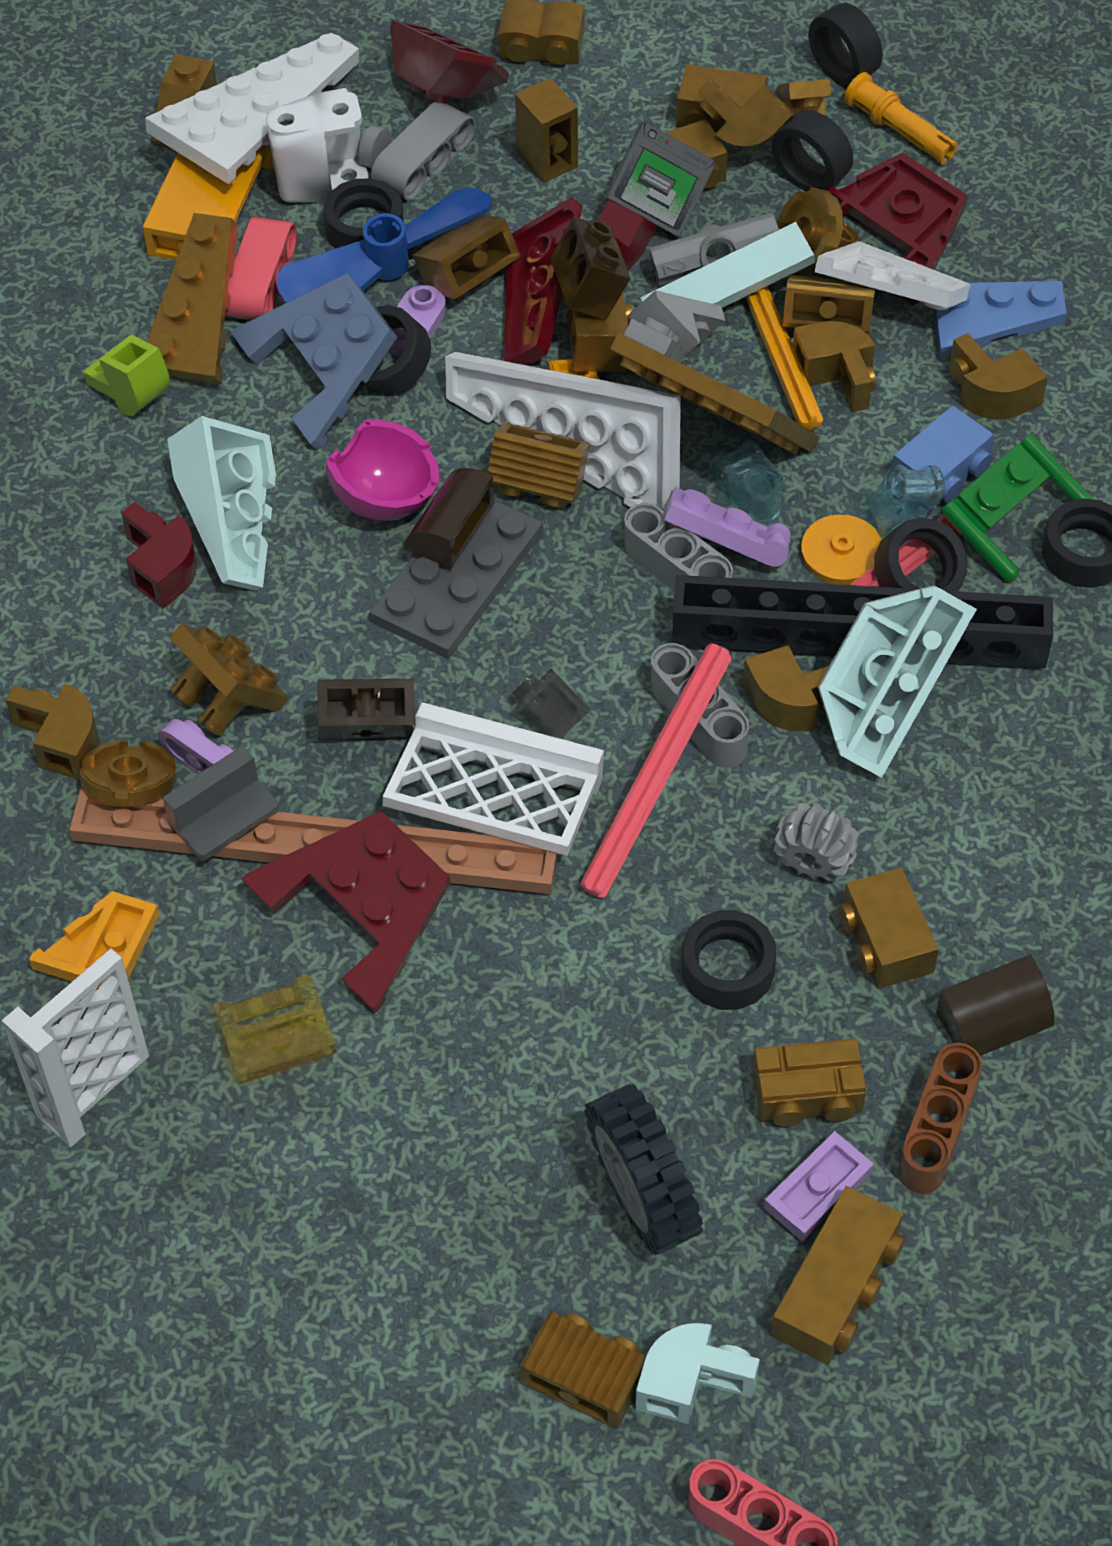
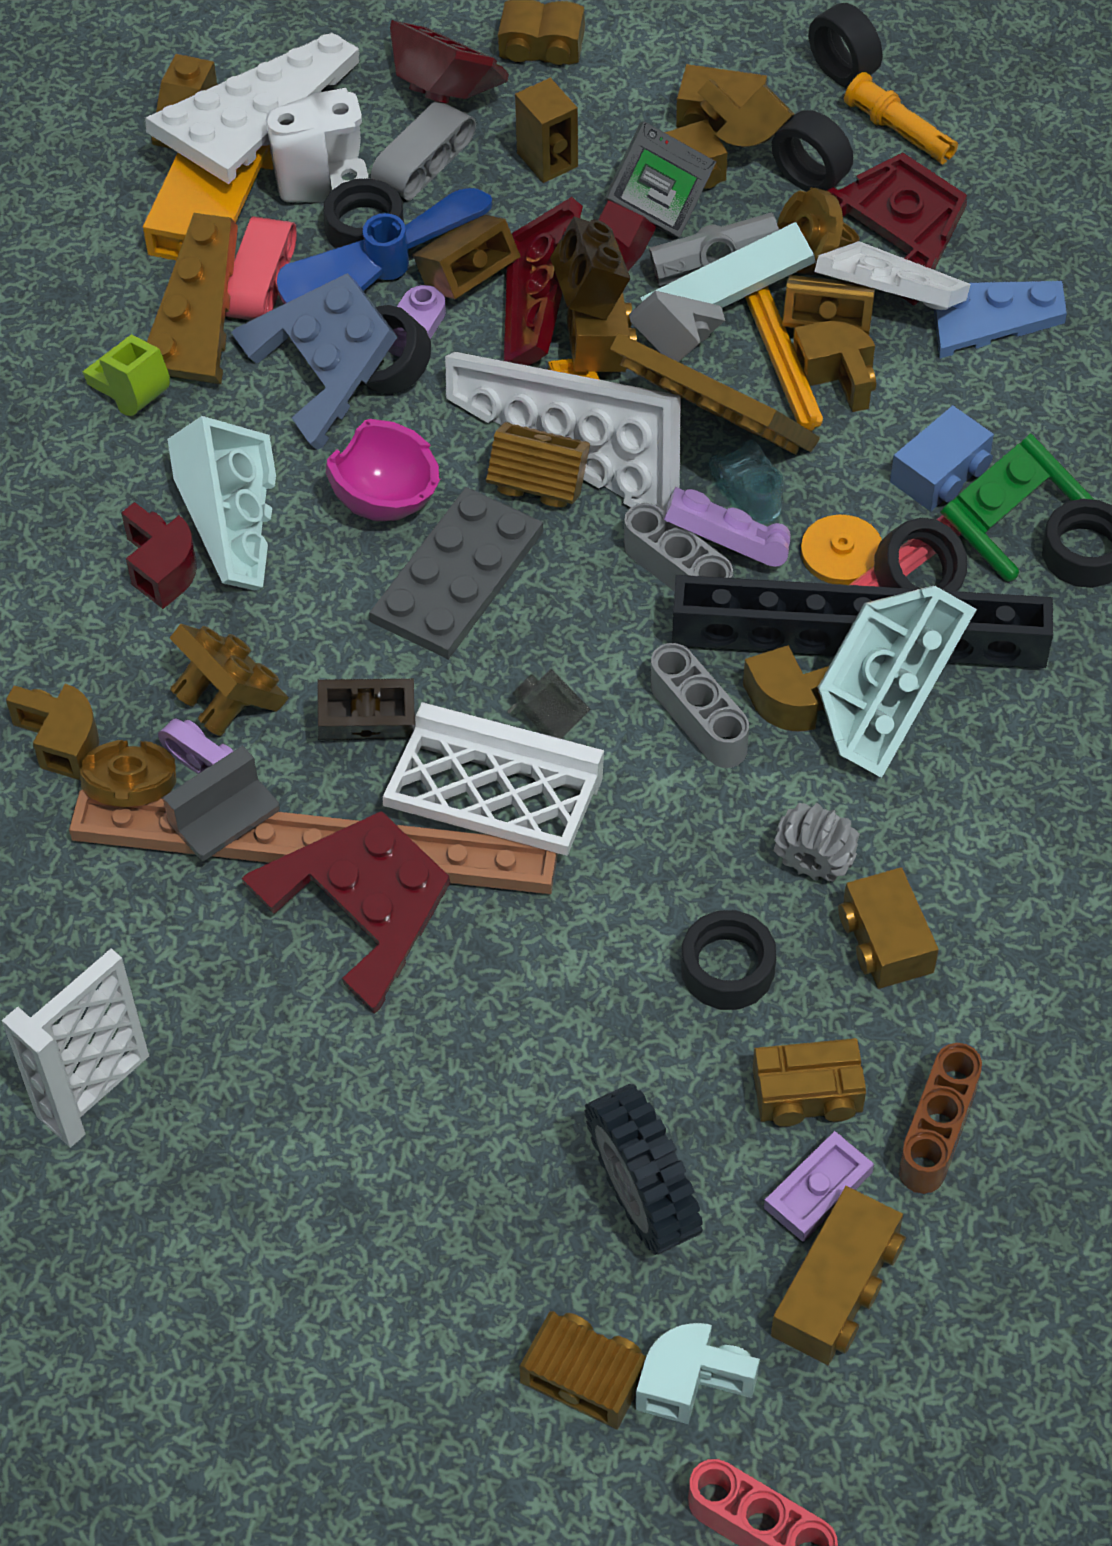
(113, 923): light orange wing -> none
(278, 1040): clear yellow plate -> none
(372, 143): light grey tile -> none
(452, 516): dark brown brick -> none
(655, 771): coral axle -> none
(657, 337): light grey plate -> none
(805, 95): pearl gold slope -> none
(906, 496): clear light blue piece -> none
(996, 387): pearl gold brick -> none
(997, 1006): dark brown brick -> none

